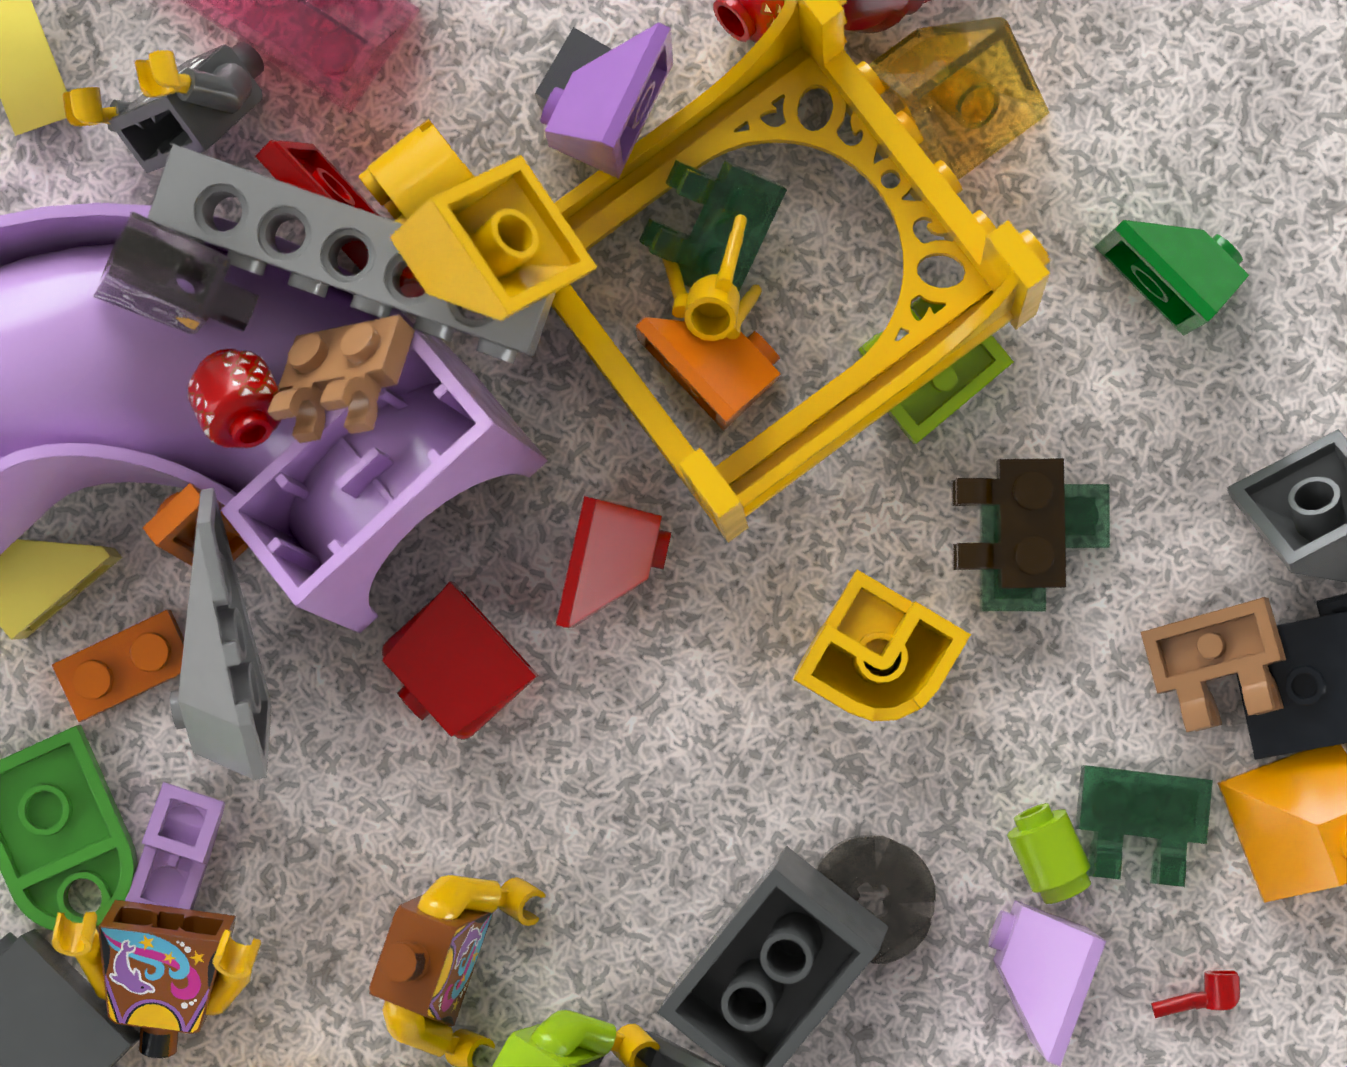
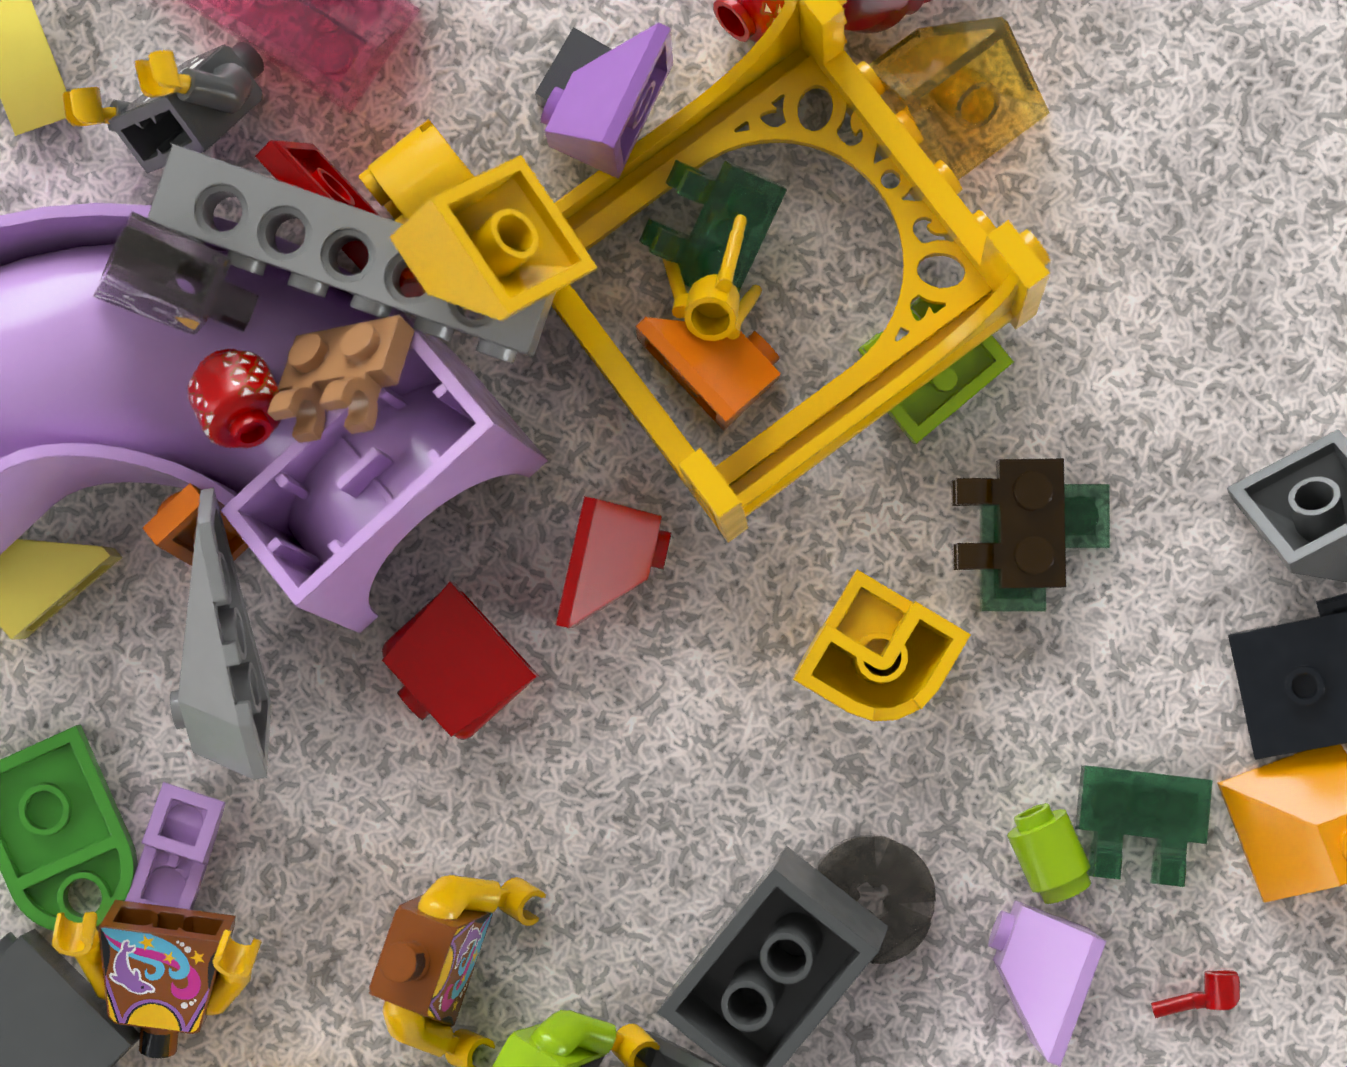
(122, 665): orange plate -> none
(1176, 269): green slope -> none
(1212, 647): medium nougat plate -> none

